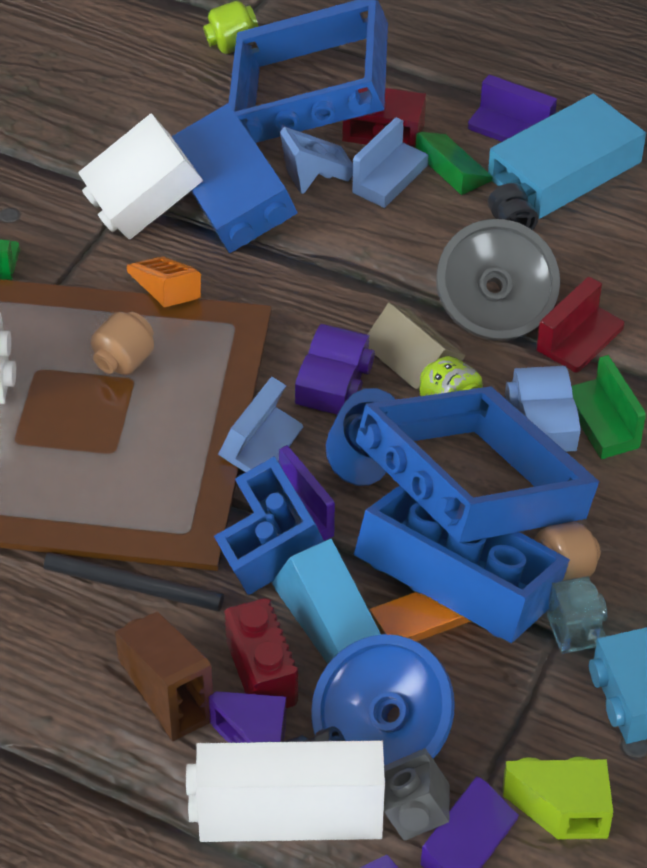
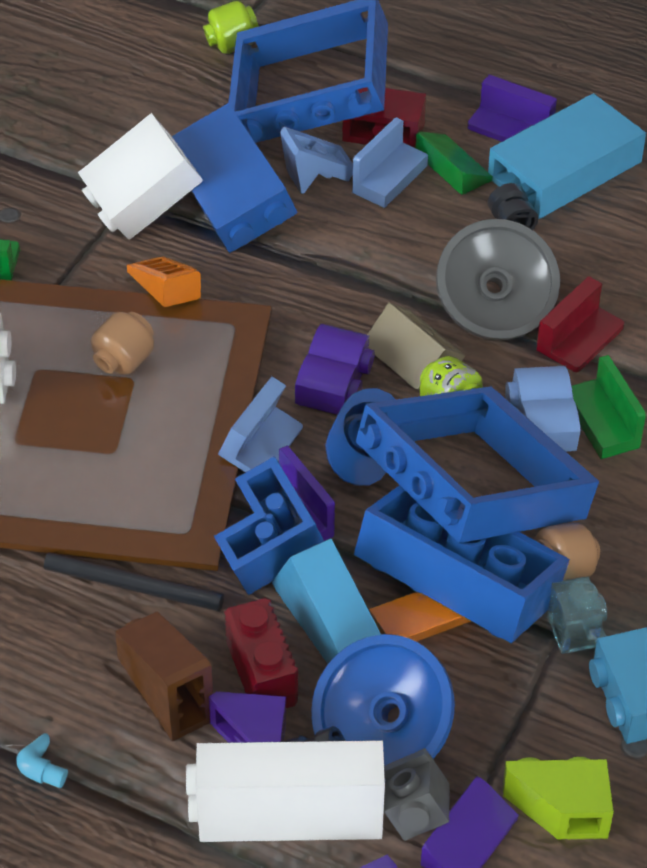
(38, 768): none -> medium azure animal

